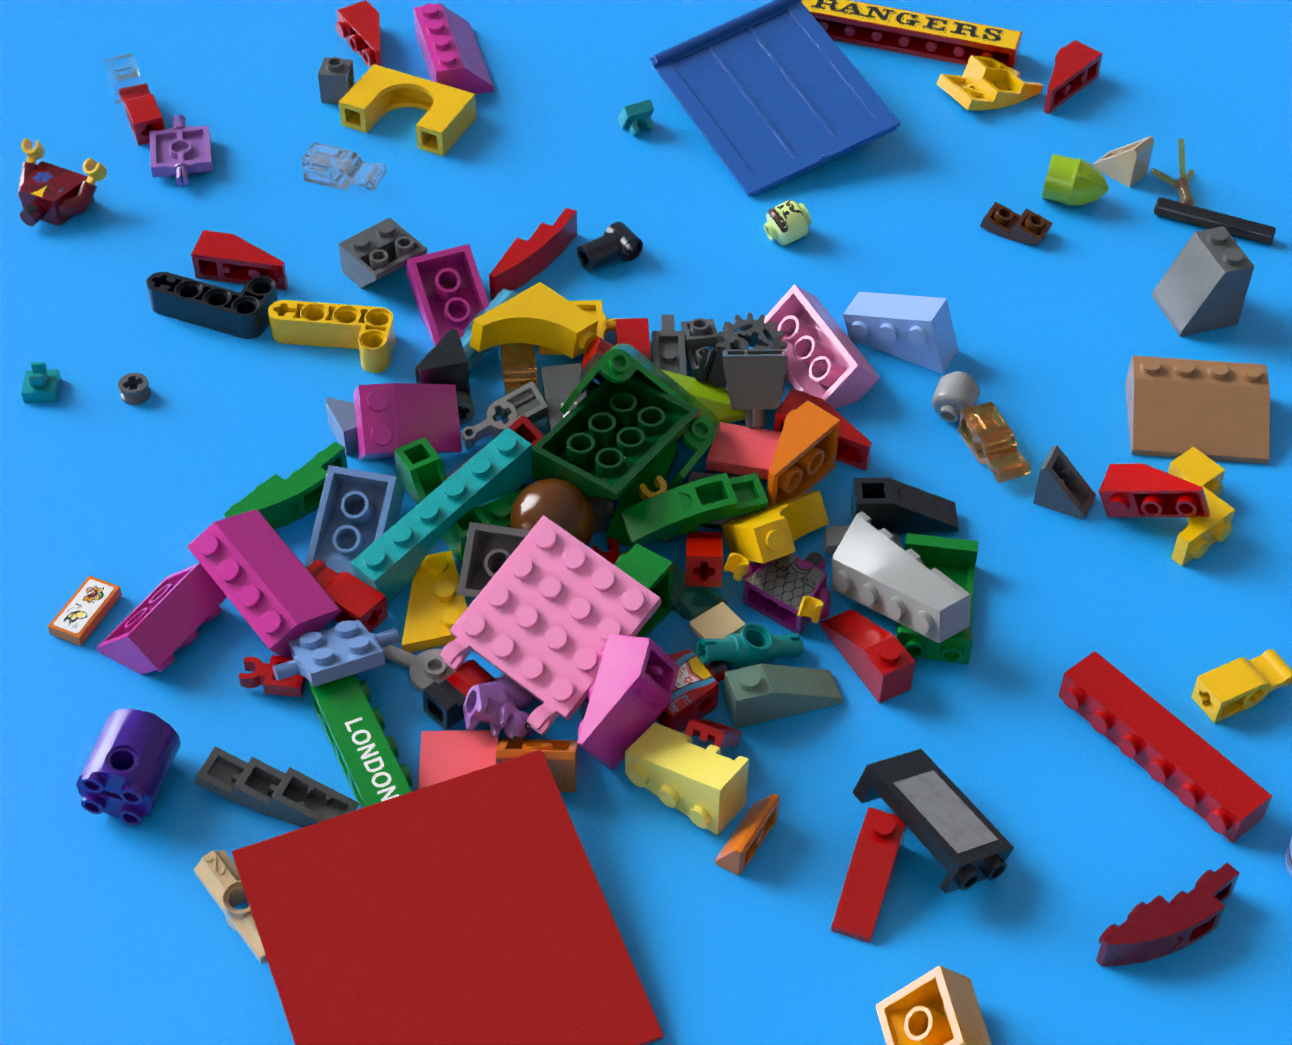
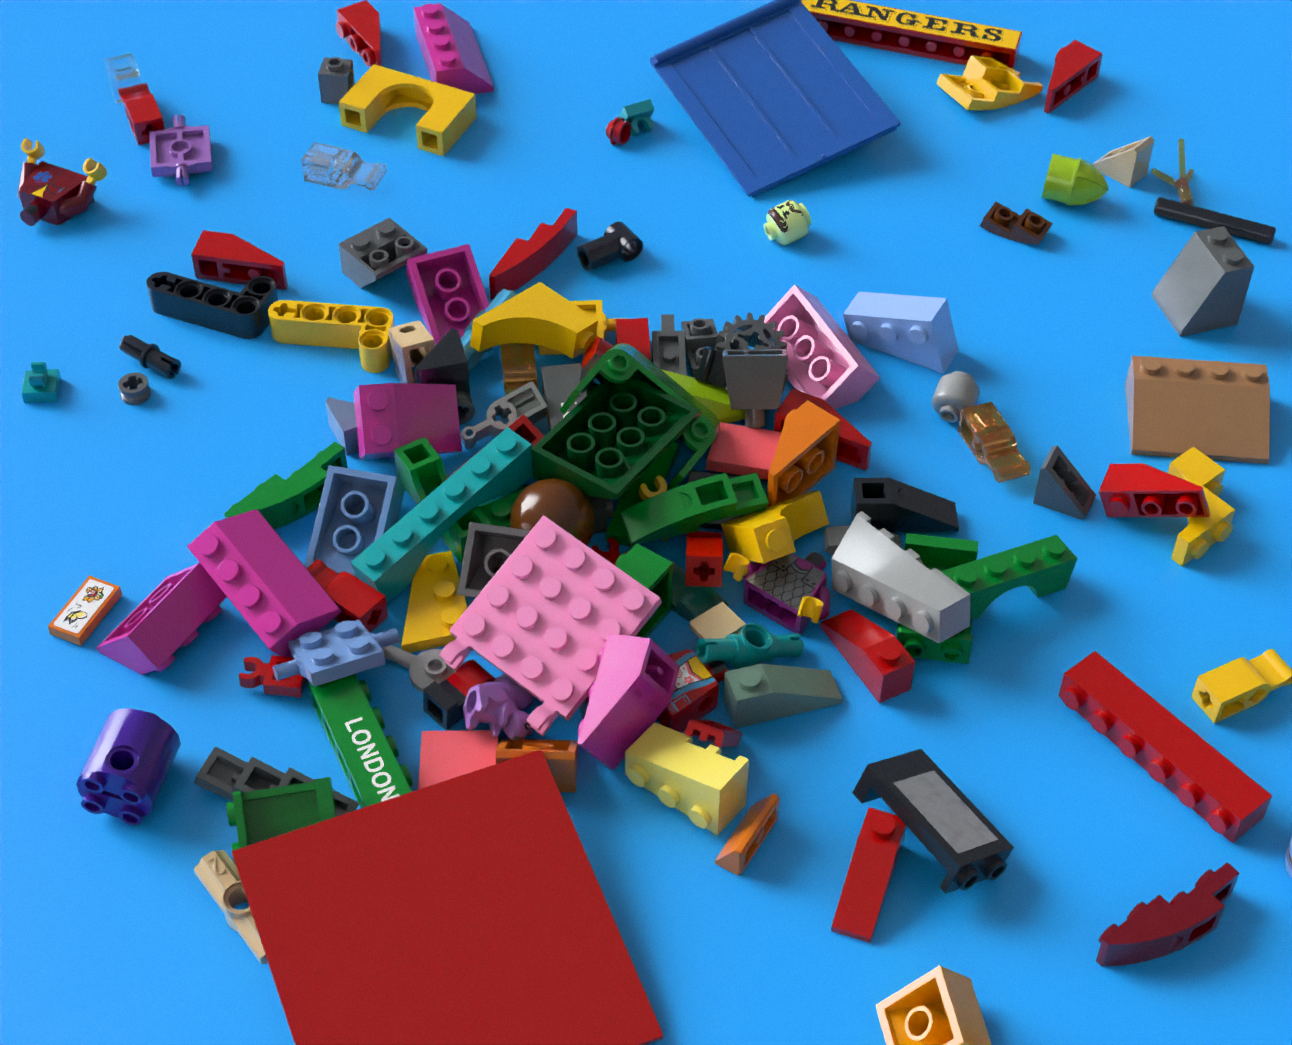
(150, 356): none -> black axle
(279, 810): none -> green panel
(409, 347): none -> tan torso
(618, 131): none -> red plate
(1040, 565): none -> green arch

